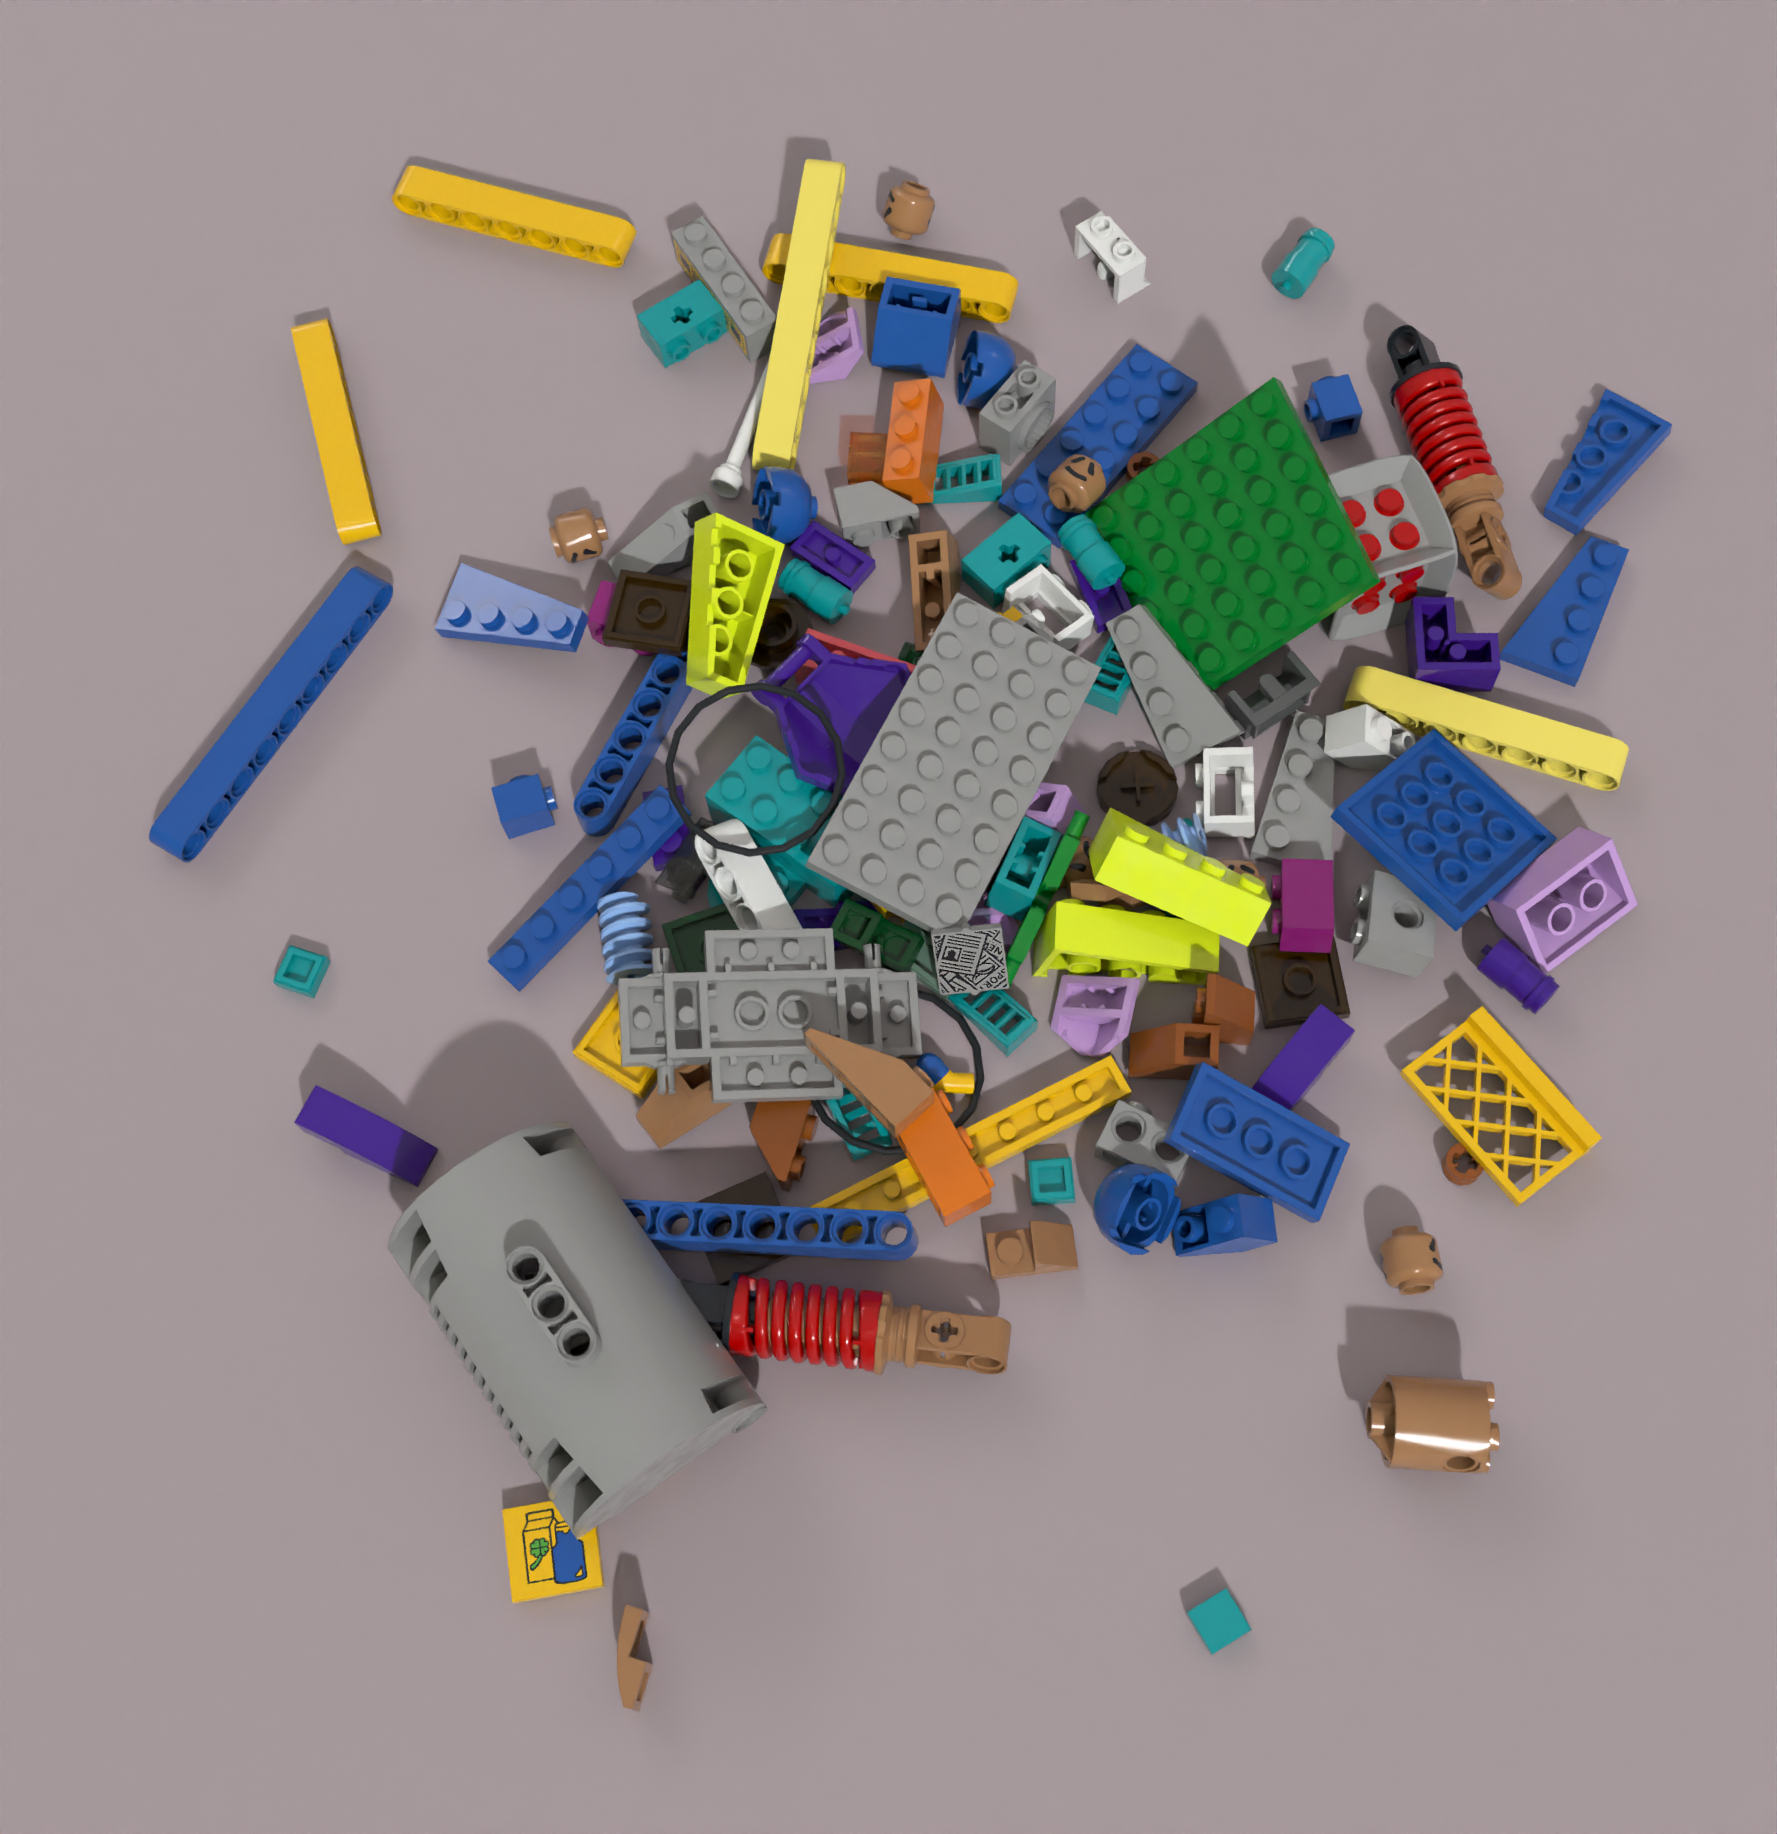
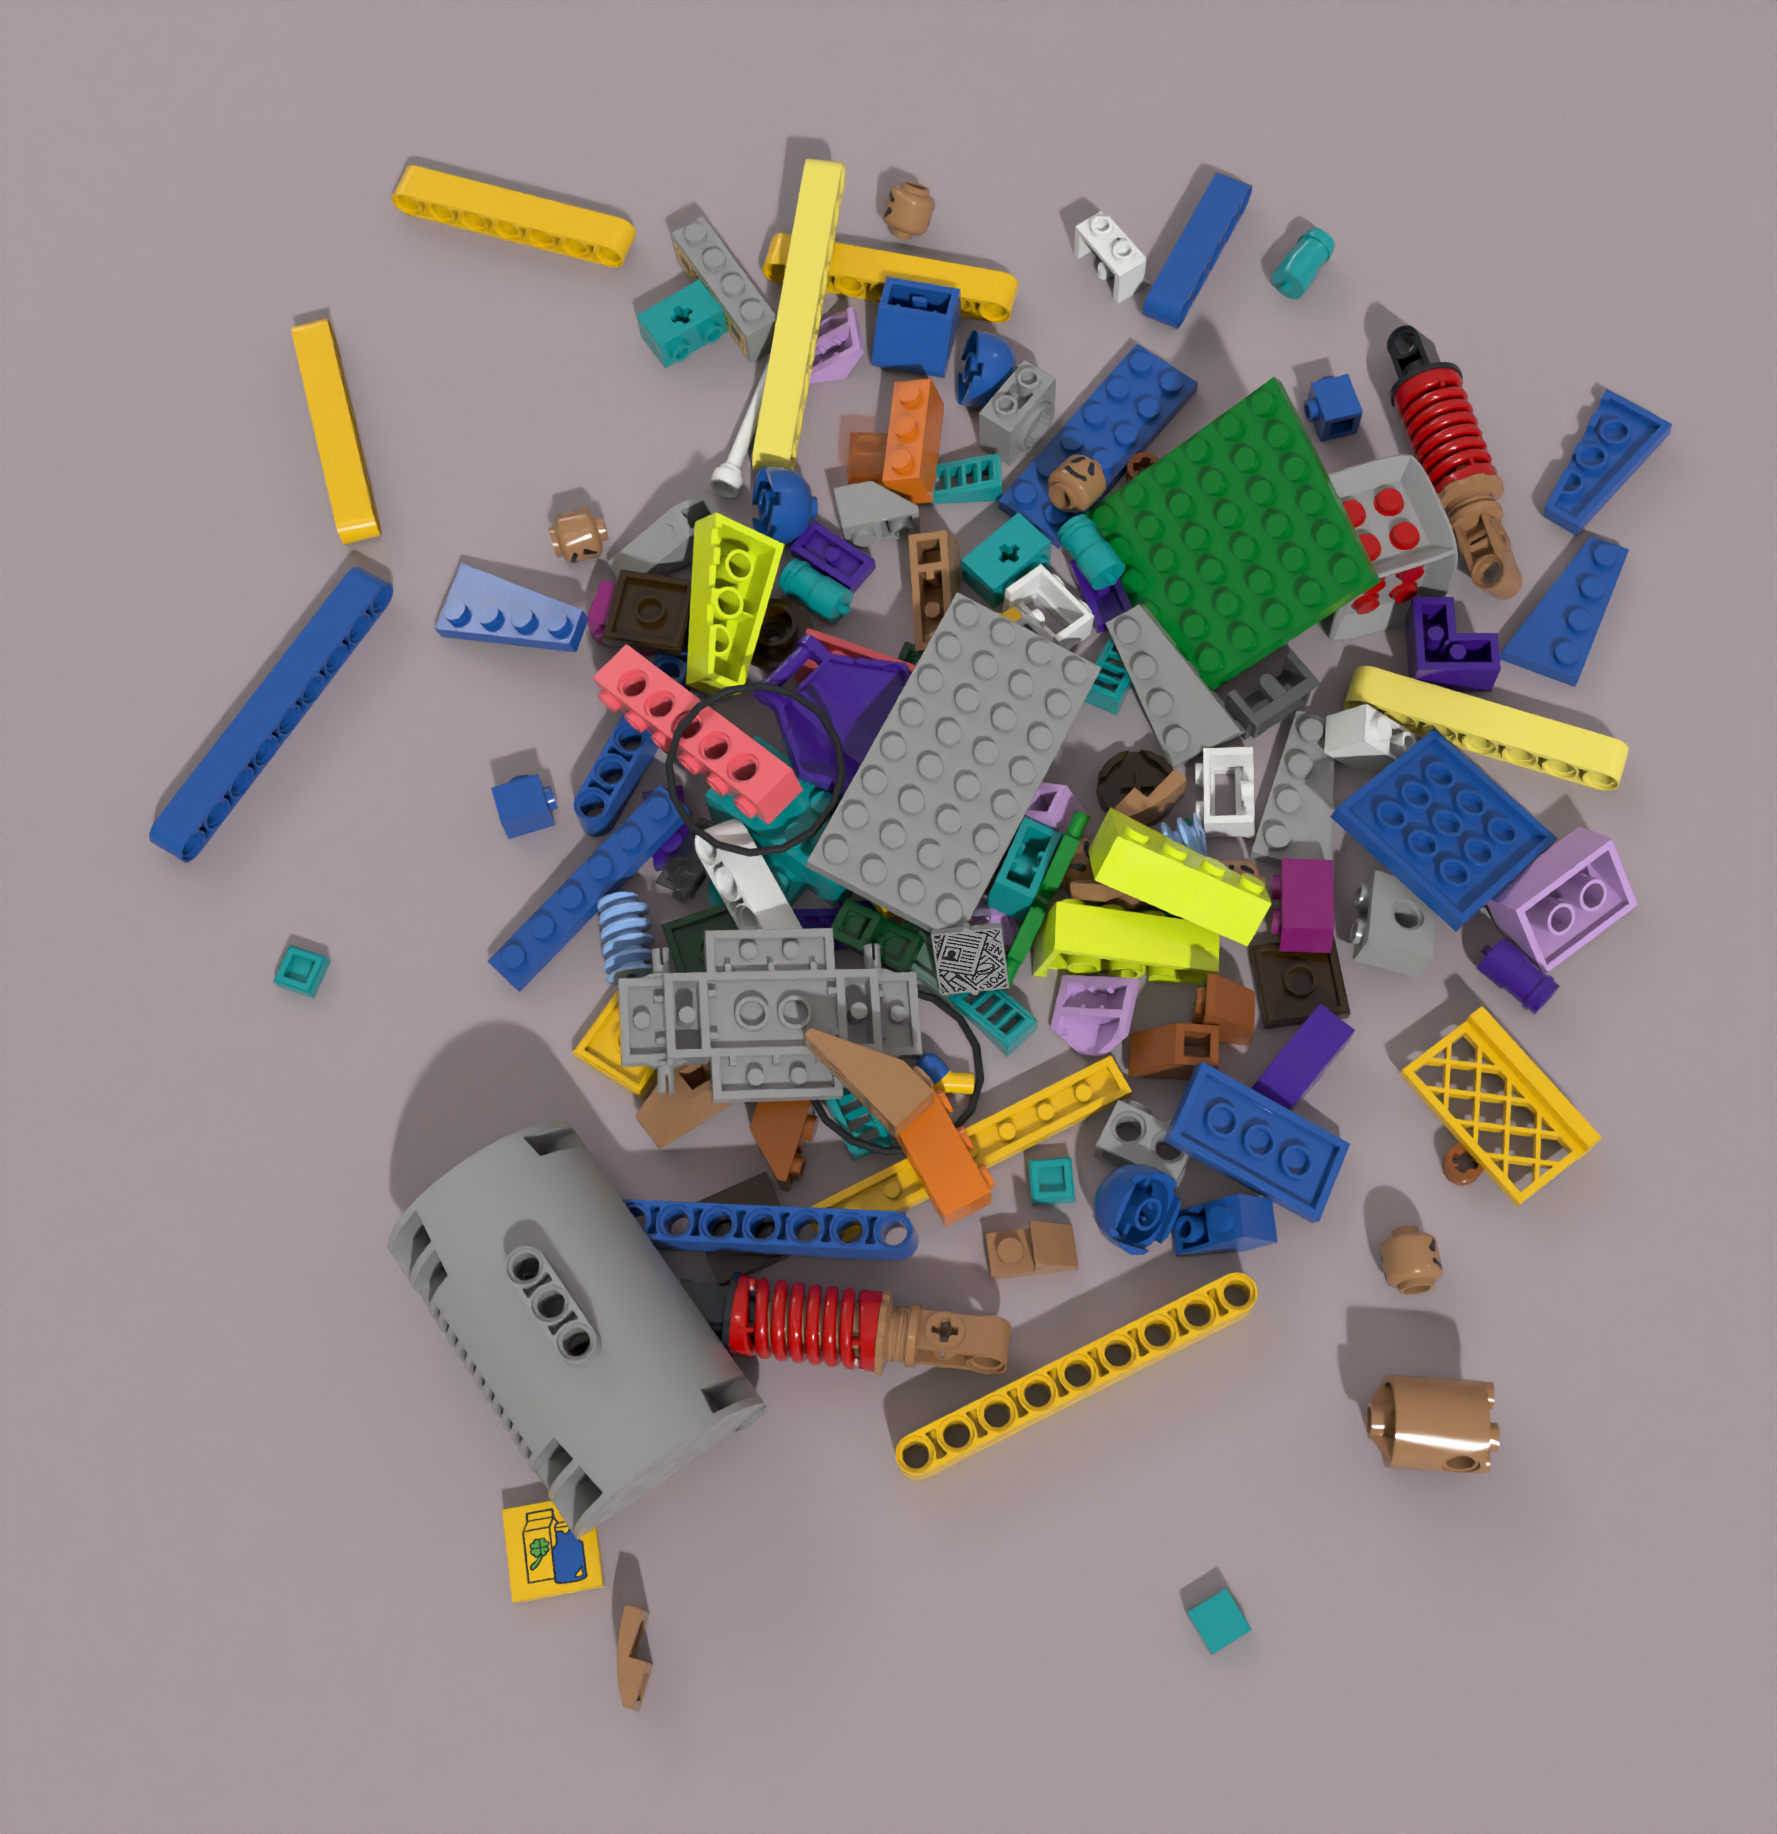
(365, 1136): dark purple slope -> none
(660, 704): none -> coral brick
(1090, 1357): none -> yellow beam
(1163, 798): none -> medium nougat slope
(1197, 250): none -> blue beam

